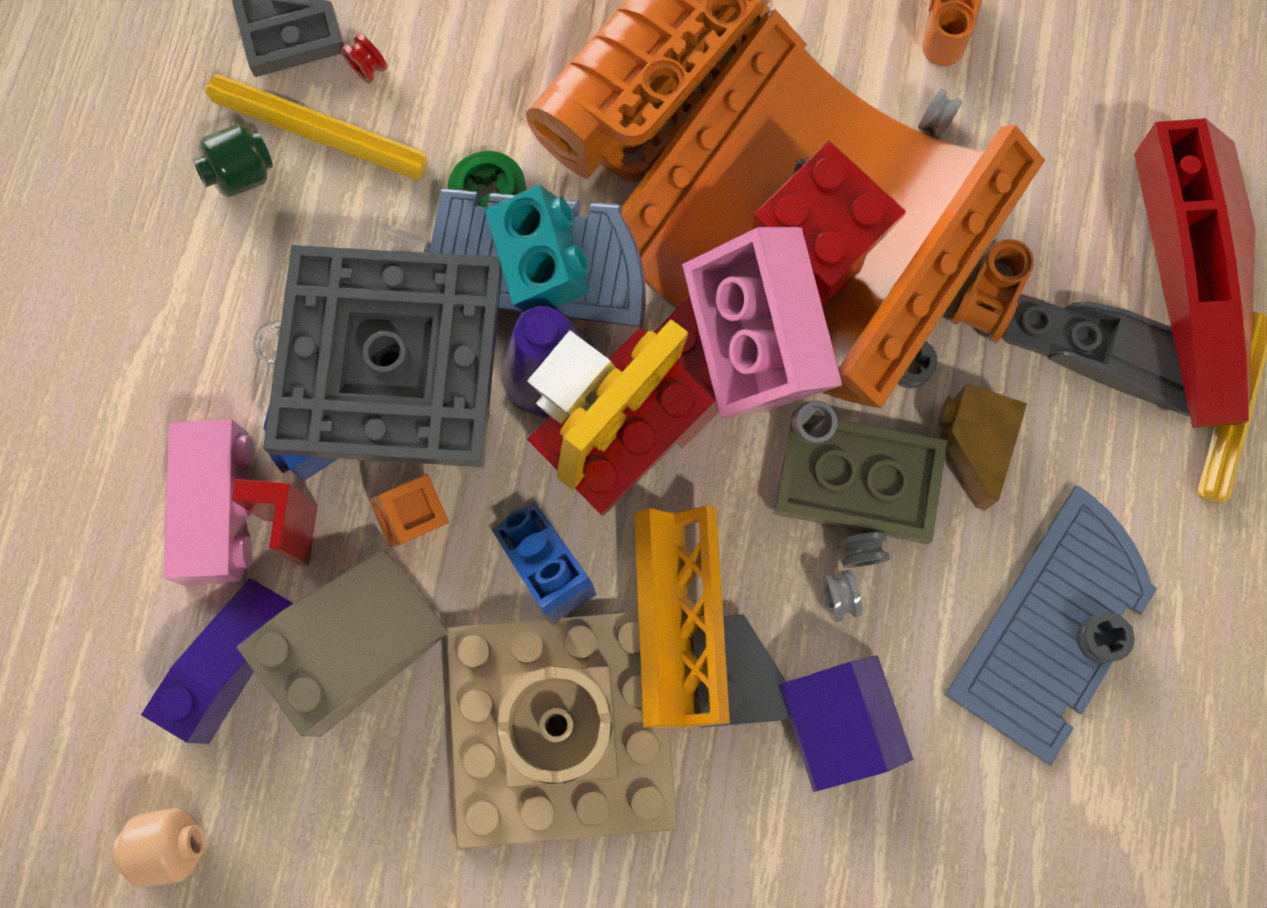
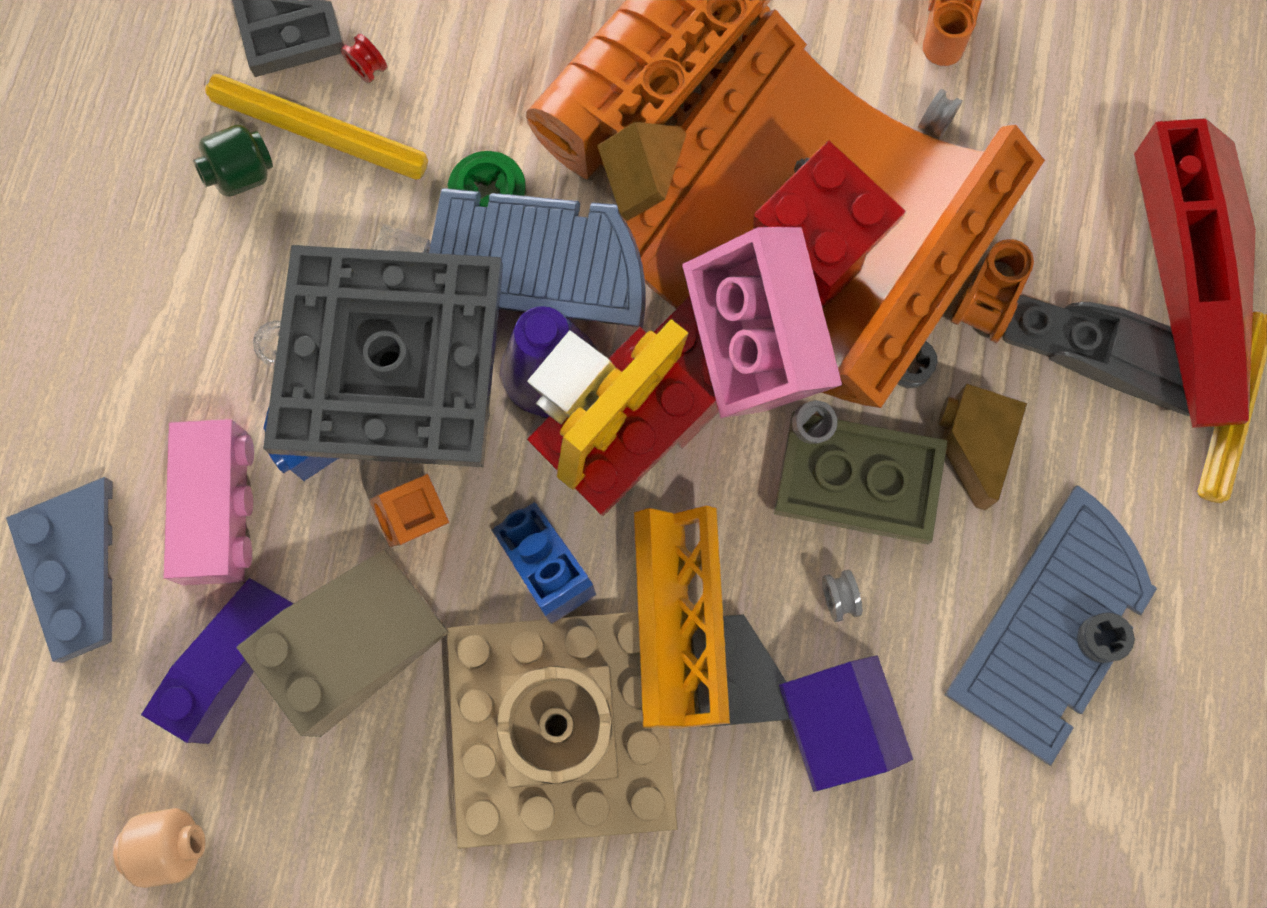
(66, 567): none -> sand blue wing
(289, 511): red panel -> none
(528, 256): teal brick -> none
(641, 164): none -> pearl gold slope
(863, 549): dark grey bush -> none

